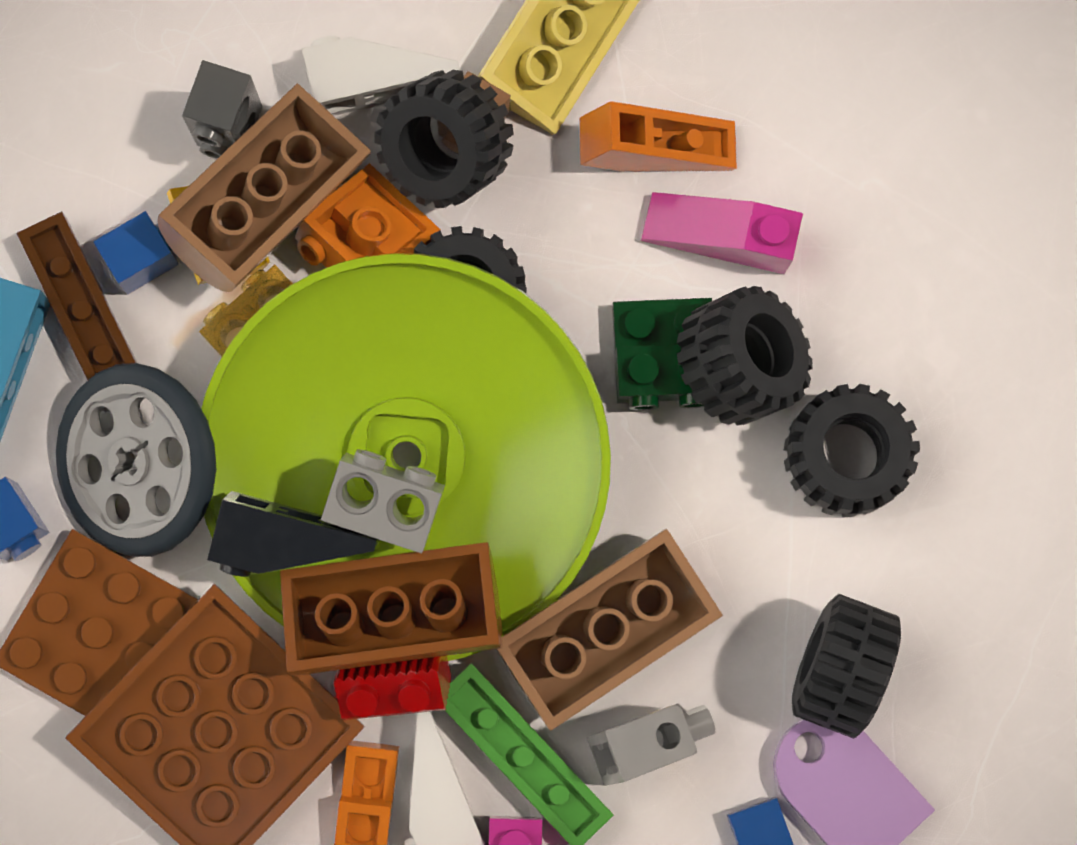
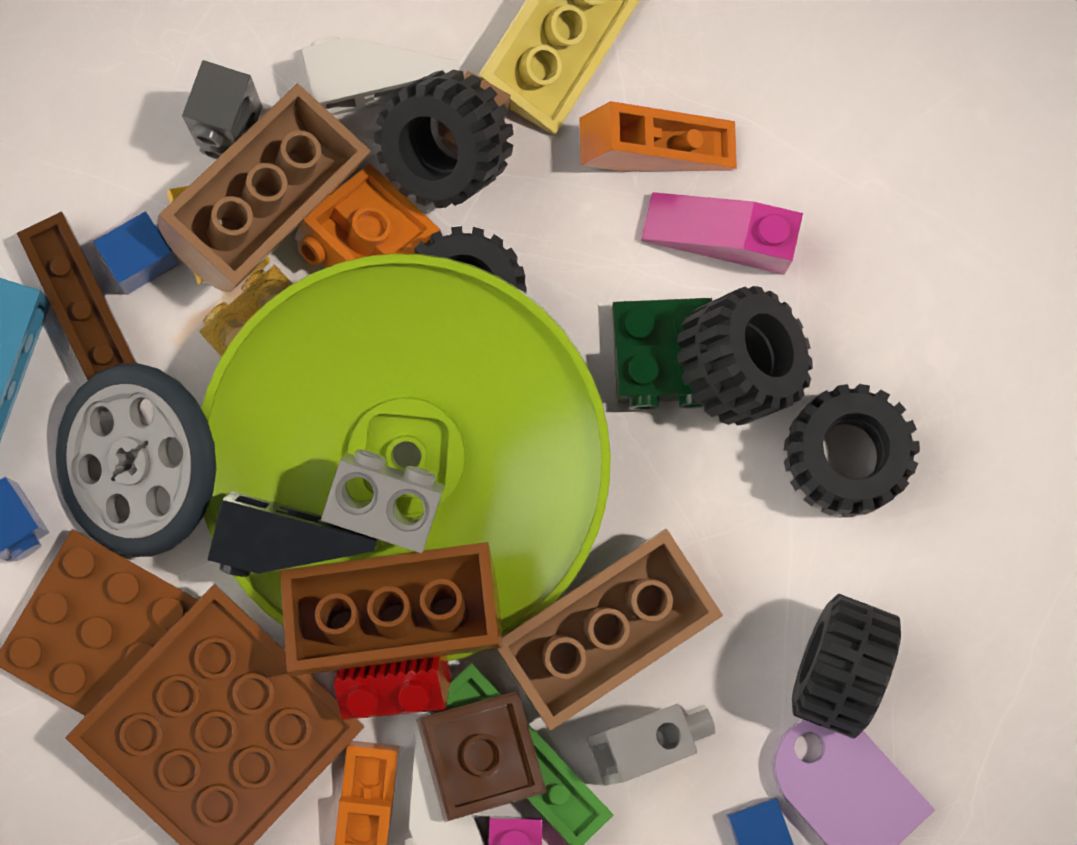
(481, 756): none -> reddish brown tile

